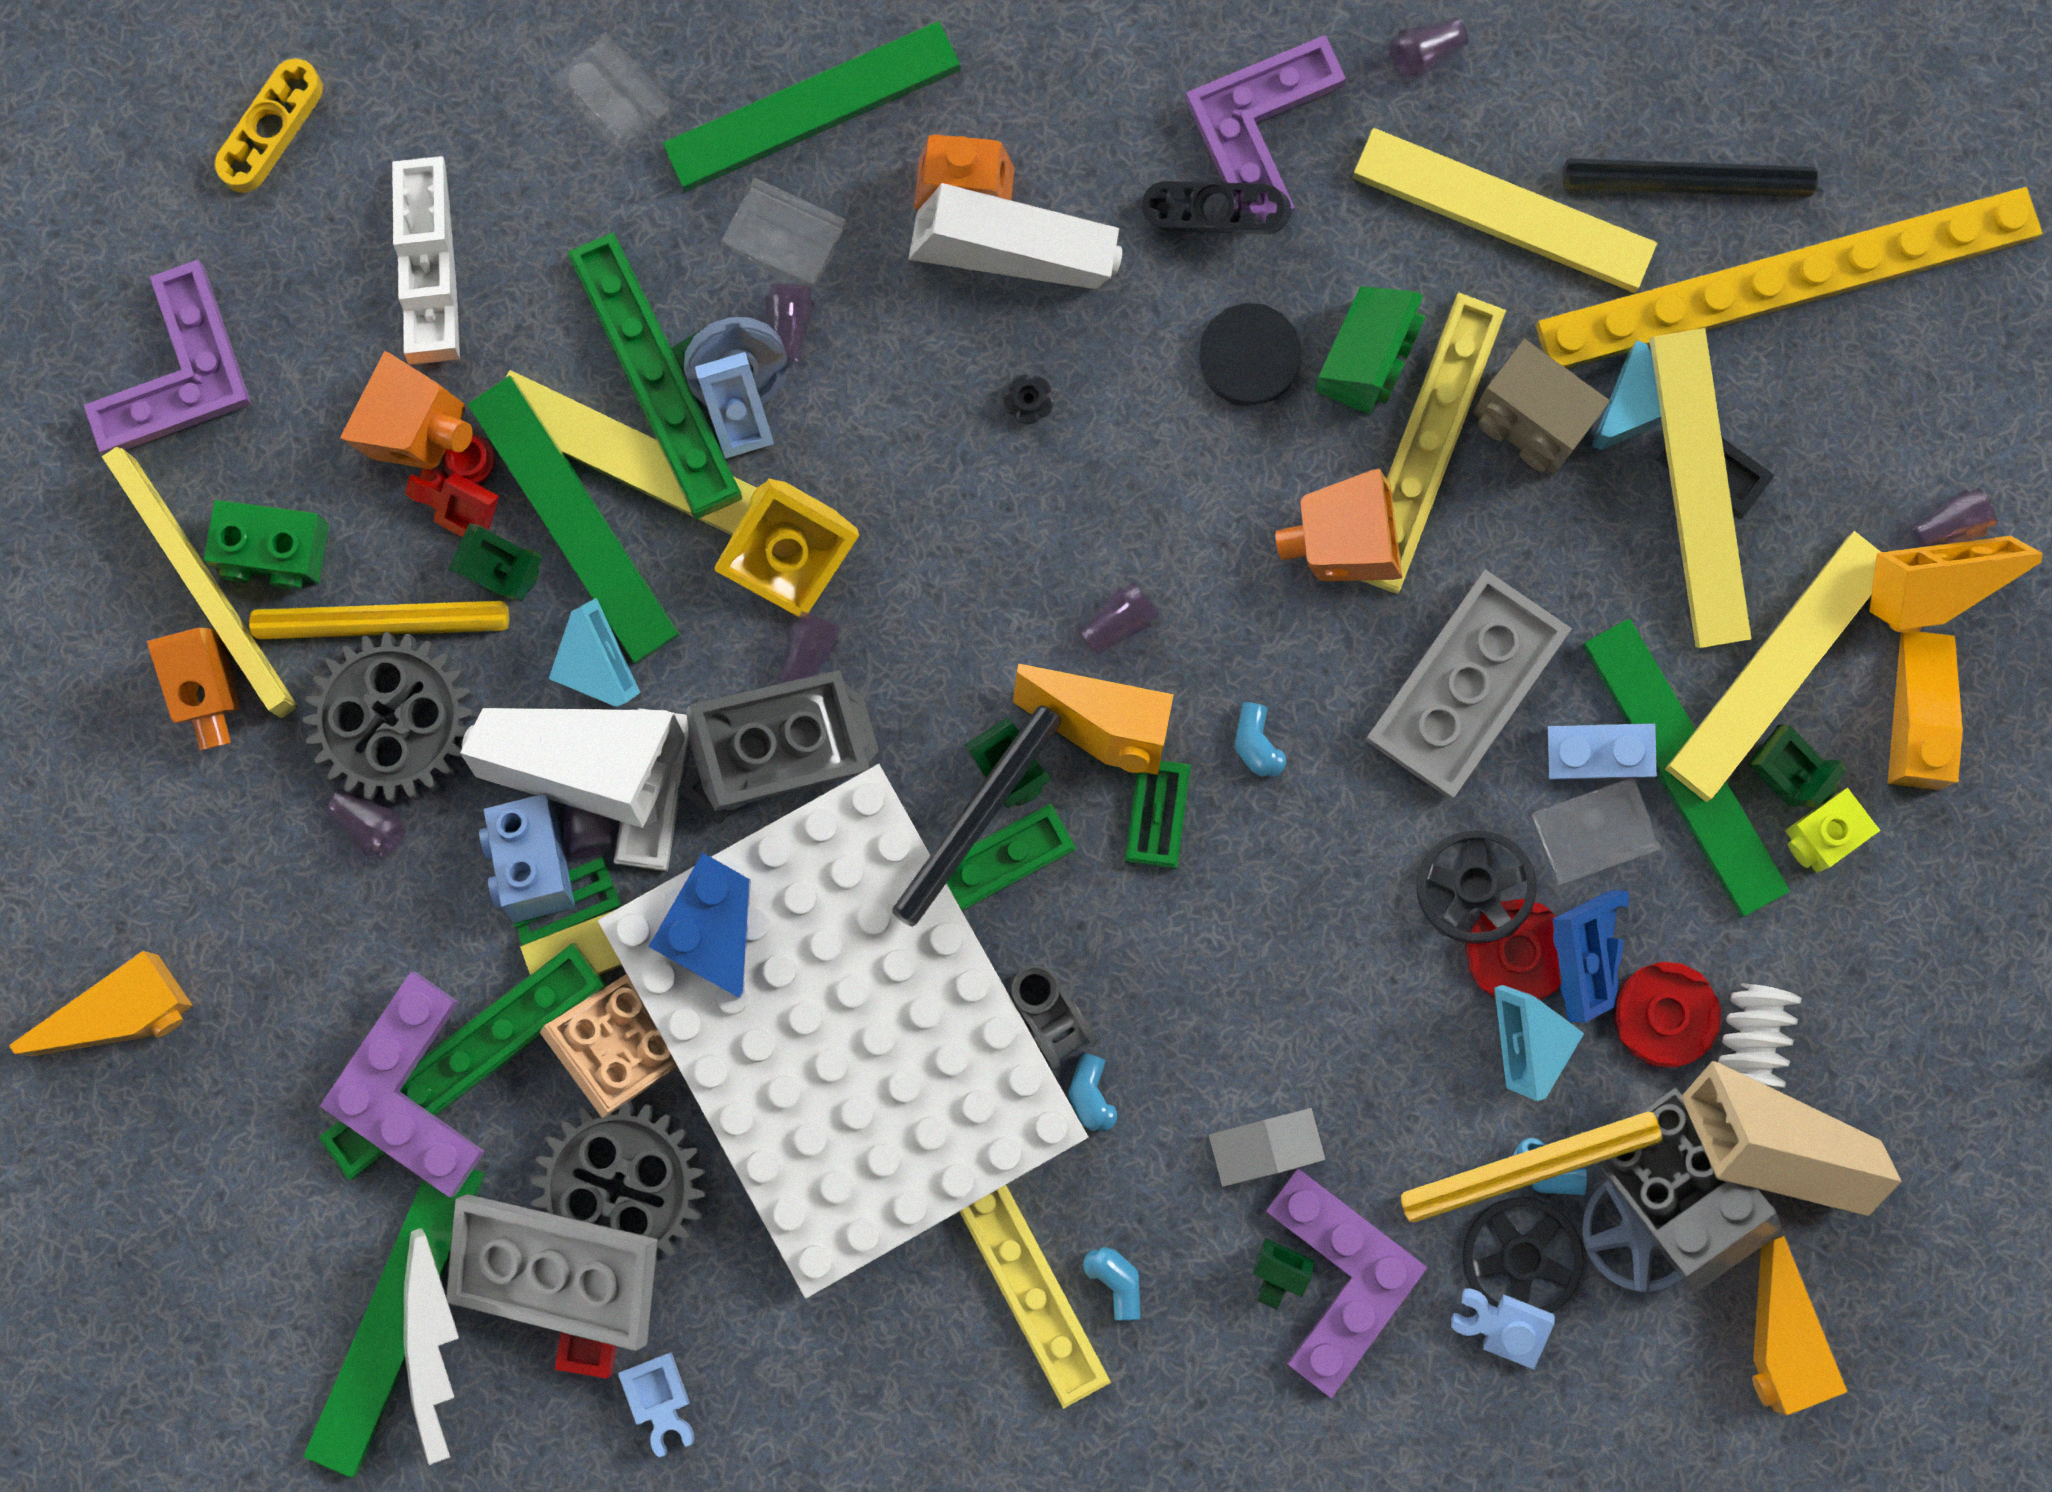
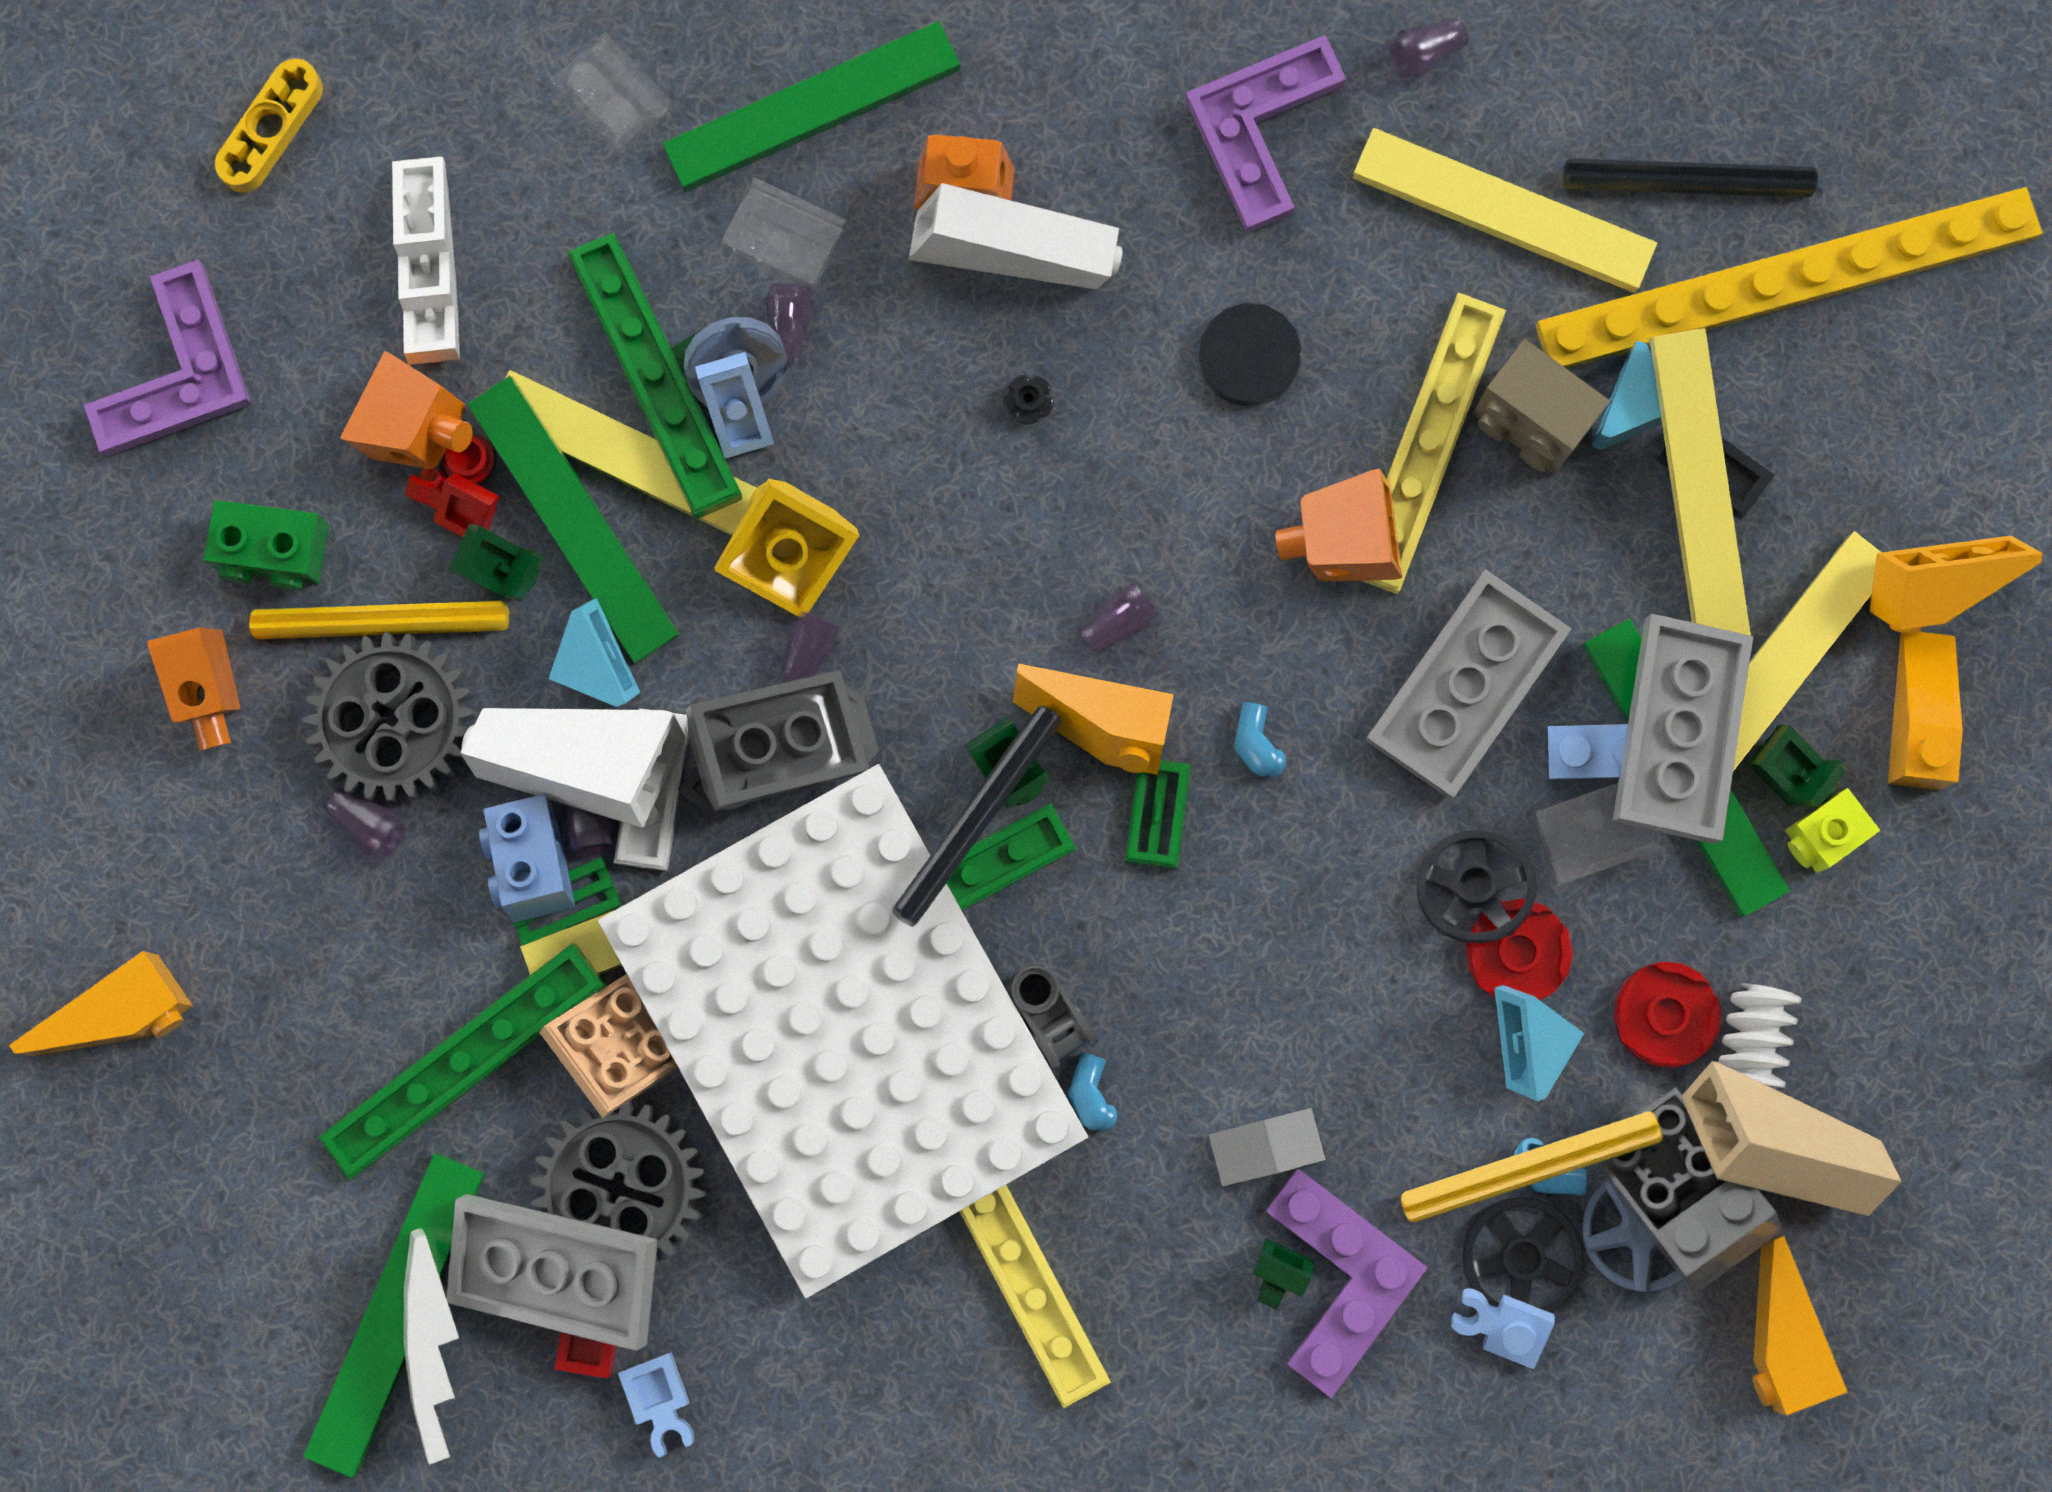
(200, 582): light yellow tile -> none
(370, 1095): medium lavender plate -> none
(709, 925): blue wing -> none
(1120, 1277): dark azure arm -> none
(1180, 191): black beam -> none
(1365, 353): green slope -> none
(1589, 955): blue wing -> none
(1683, 729): none -> light grey plate
(1958, 520): clear purple cone -> none

